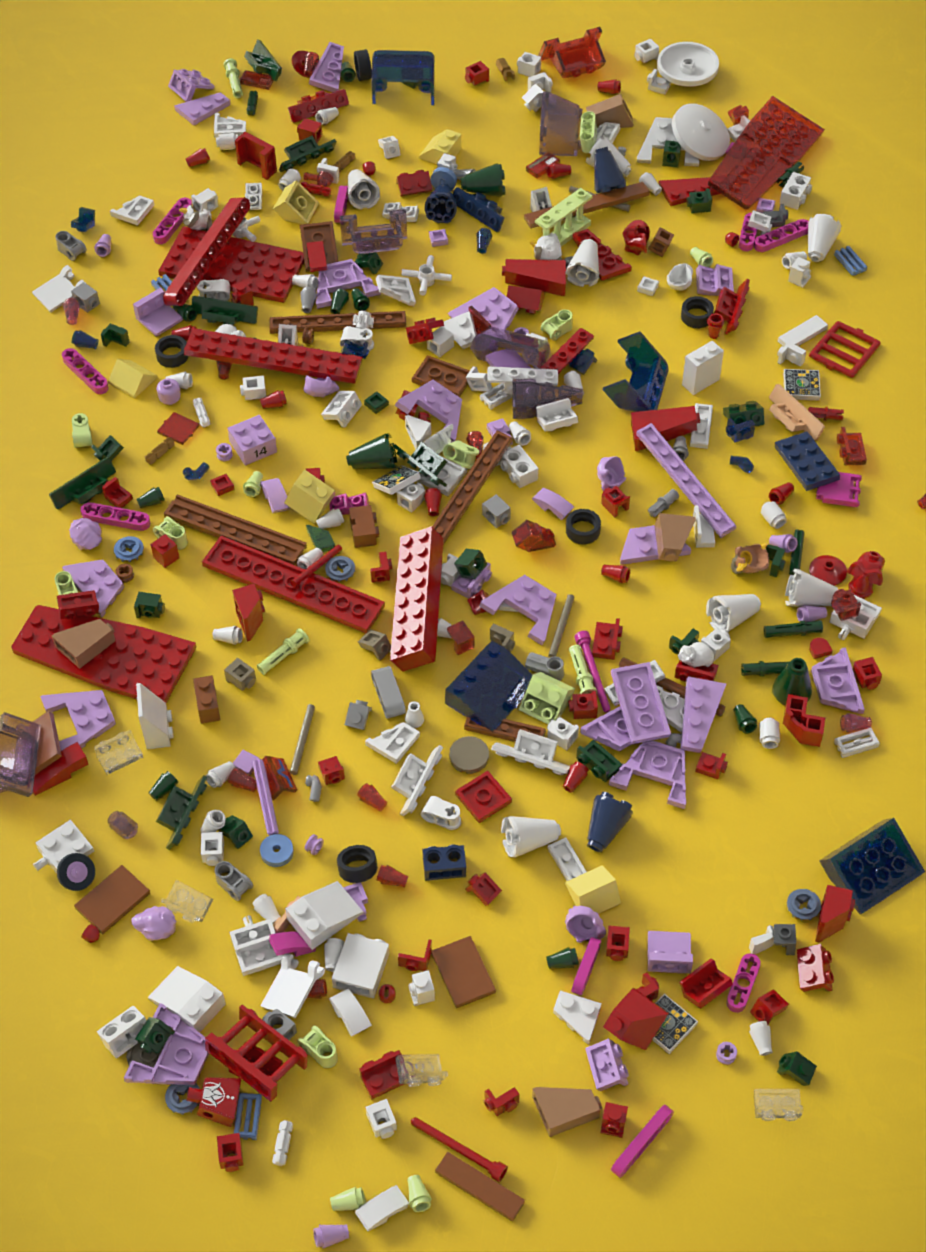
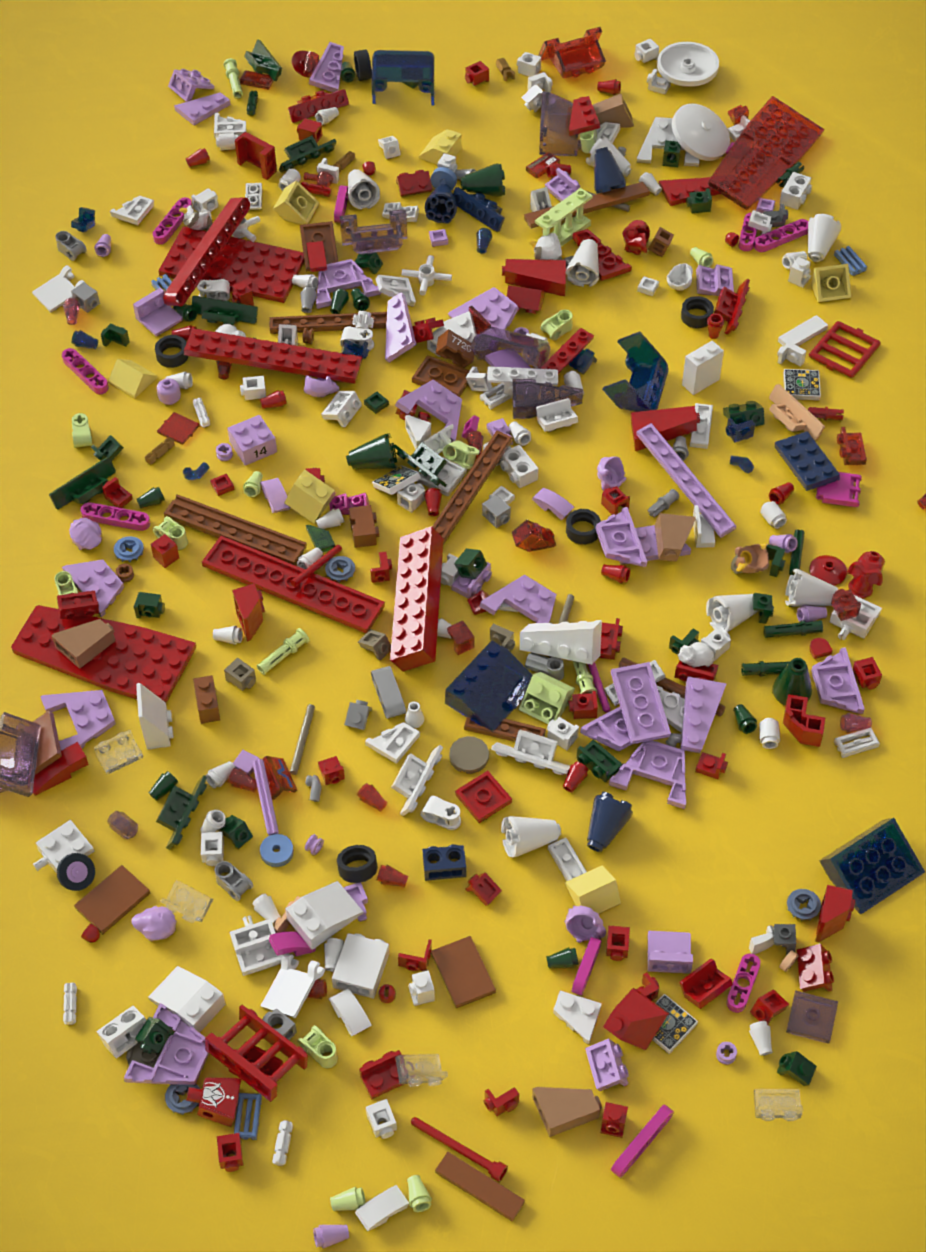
(70, 1003): none -> white axle
(399, 328): none -> wing
(455, 348): none -> dark orange brick
(470, 425): none -> dark pink tile
(504, 494): none -> white tile
(562, 185): none -> lavender bracket
(565, 640): none -> white wedge
(583, 117): none -> red wing
(620, 539): none -> lavender wing
(763, 604): none -> dark green bracket
(788, 961): none -> light nougat tile
(812, 1017): none -> plate
(831, 282): none -> light yellow slope

